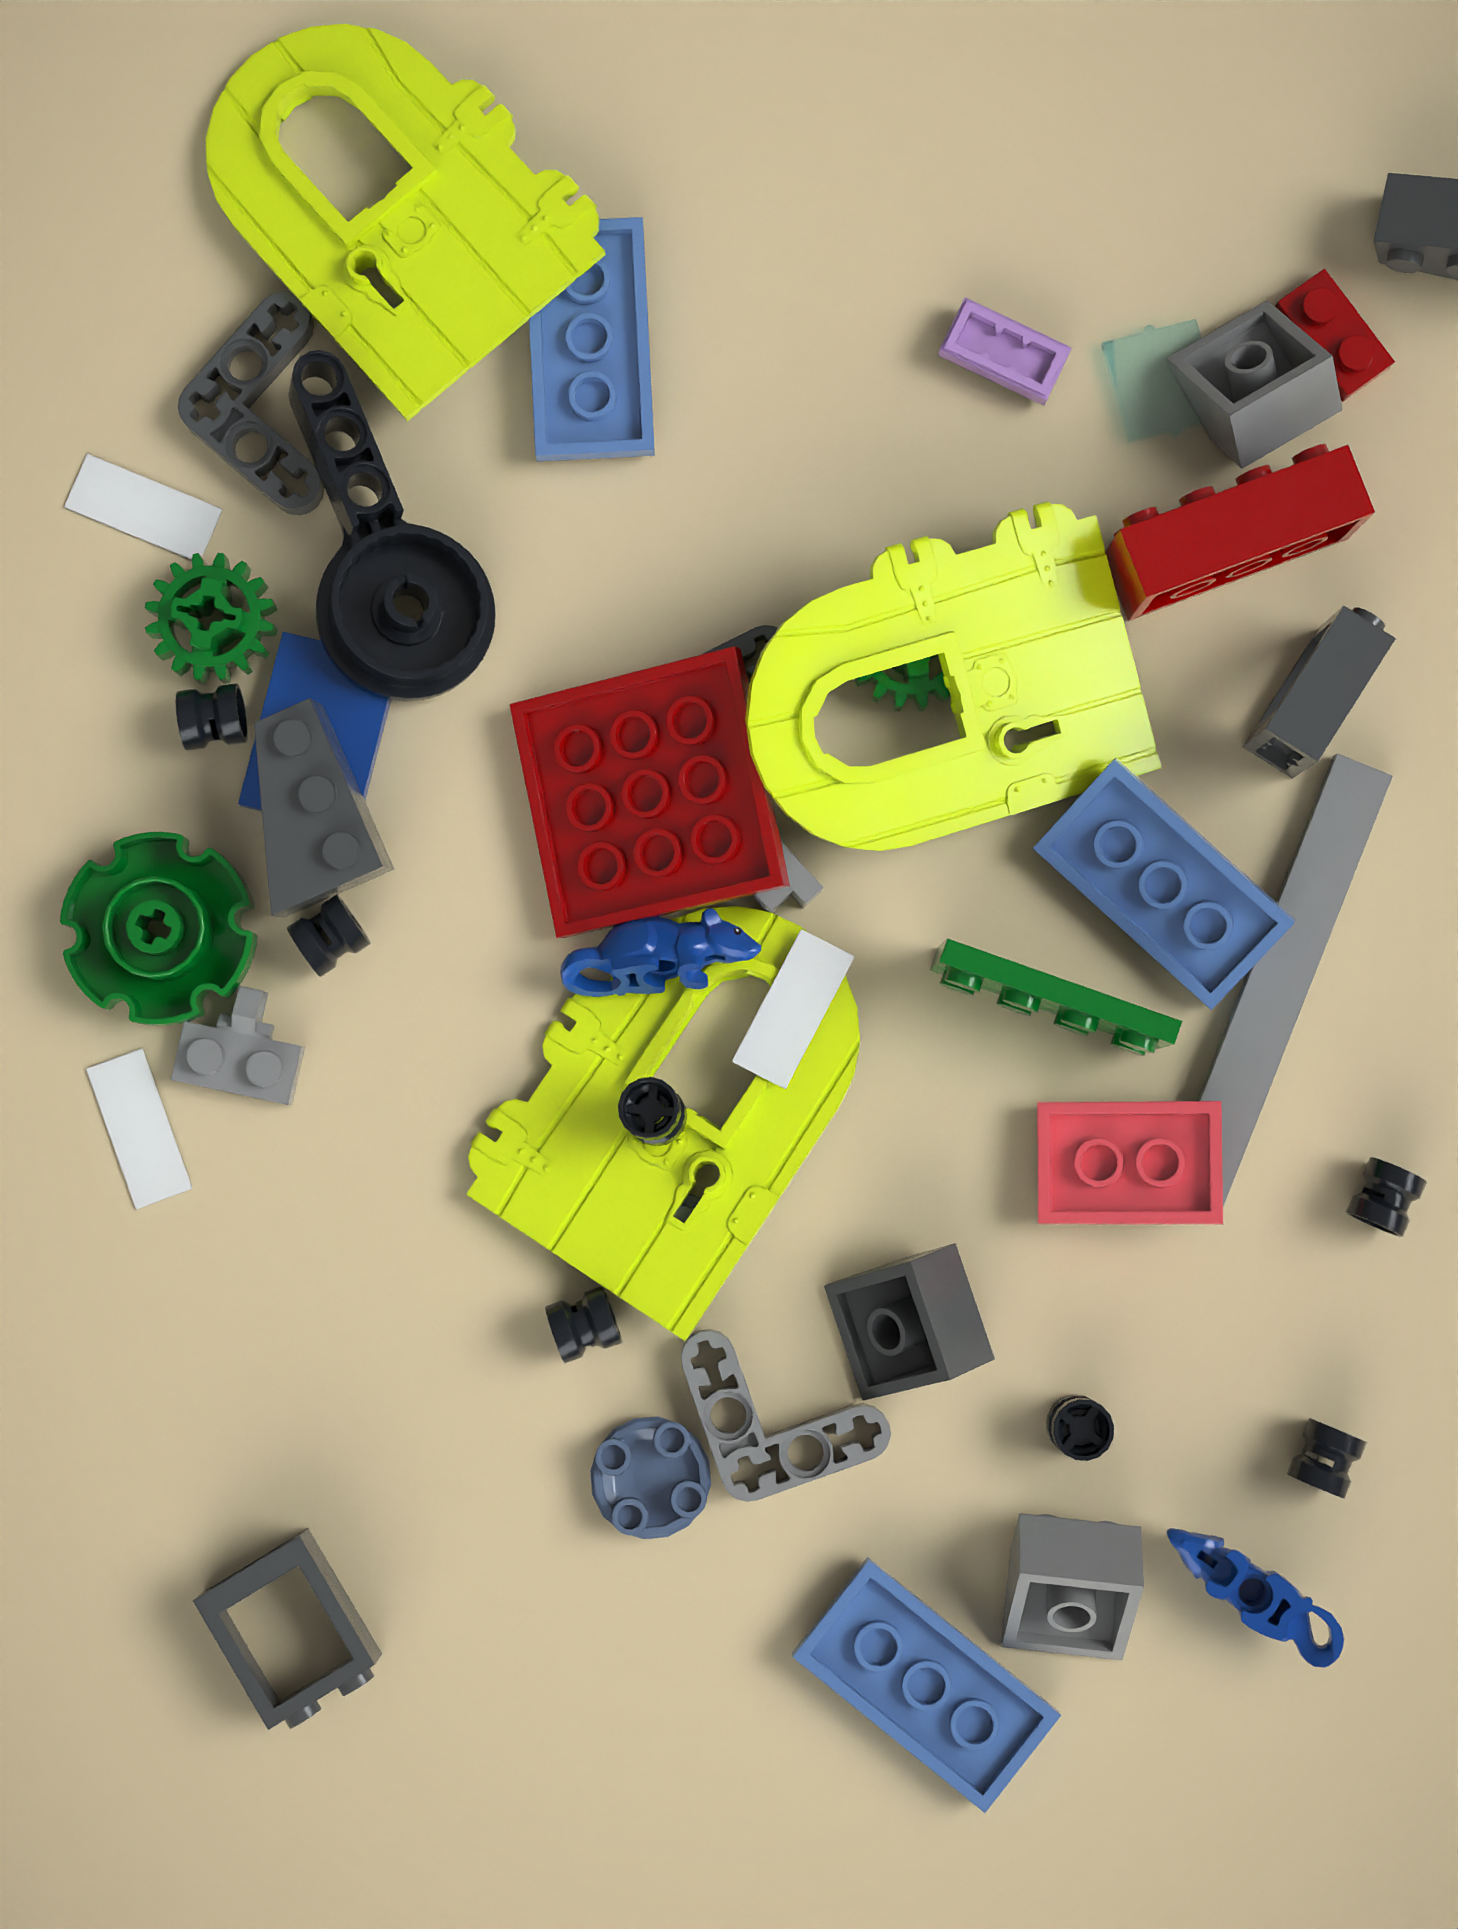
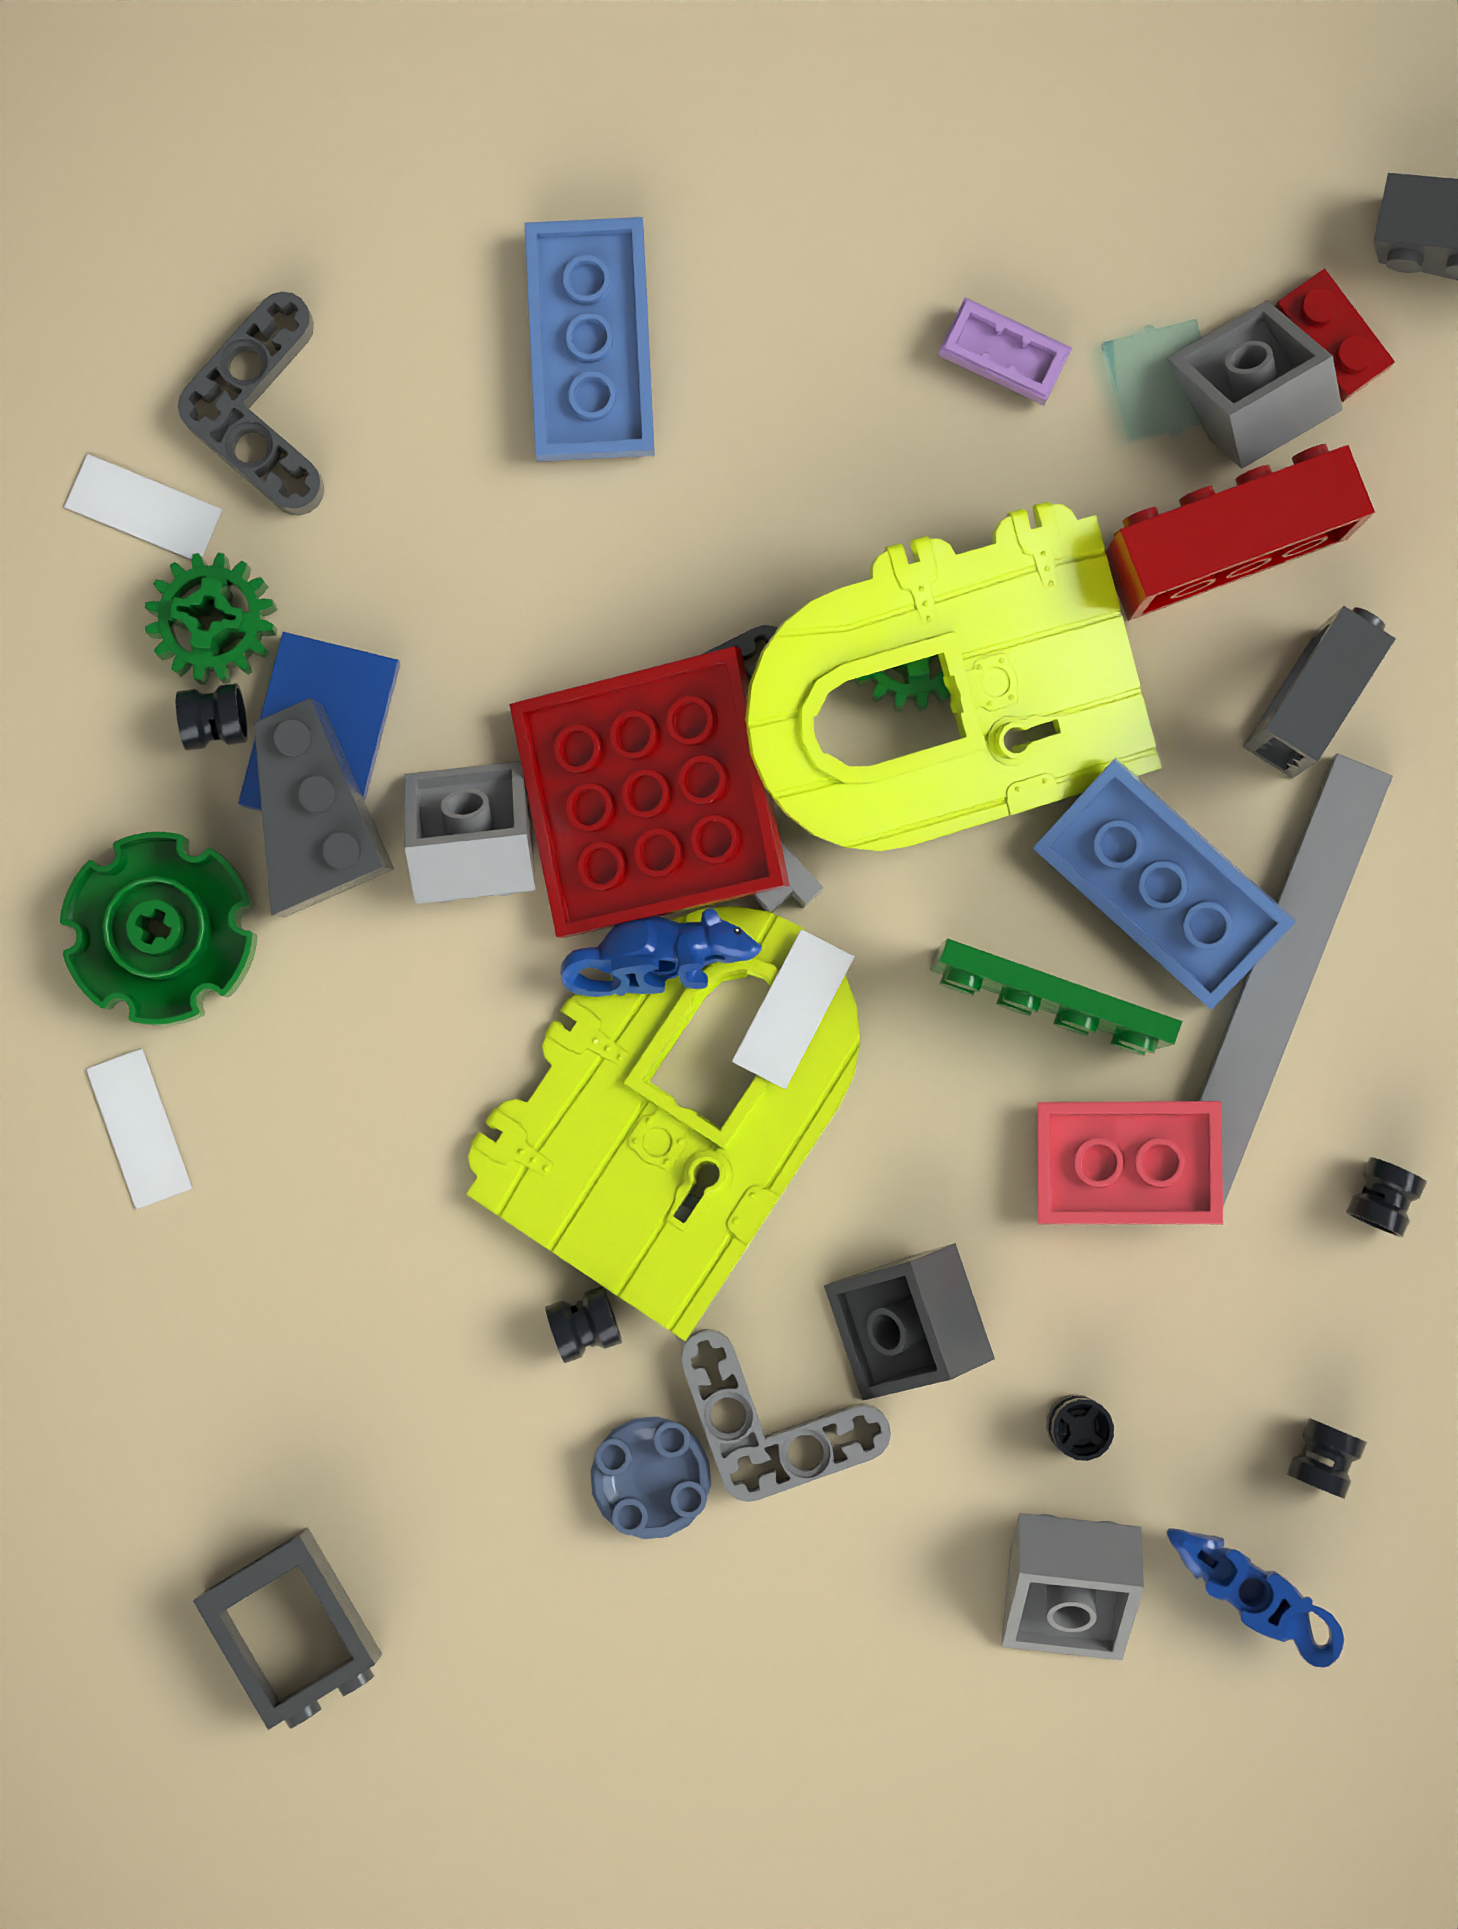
(239, 1053): light grey hinge -> none
(340, 928): black wheel -> none
(386, 560): black beam -> none
(459, 239): neon yellow door -> none
(468, 833): none -> light grey slope
(642, 1107): black wheel -> none
(926, 1684): medium blue plate -> none

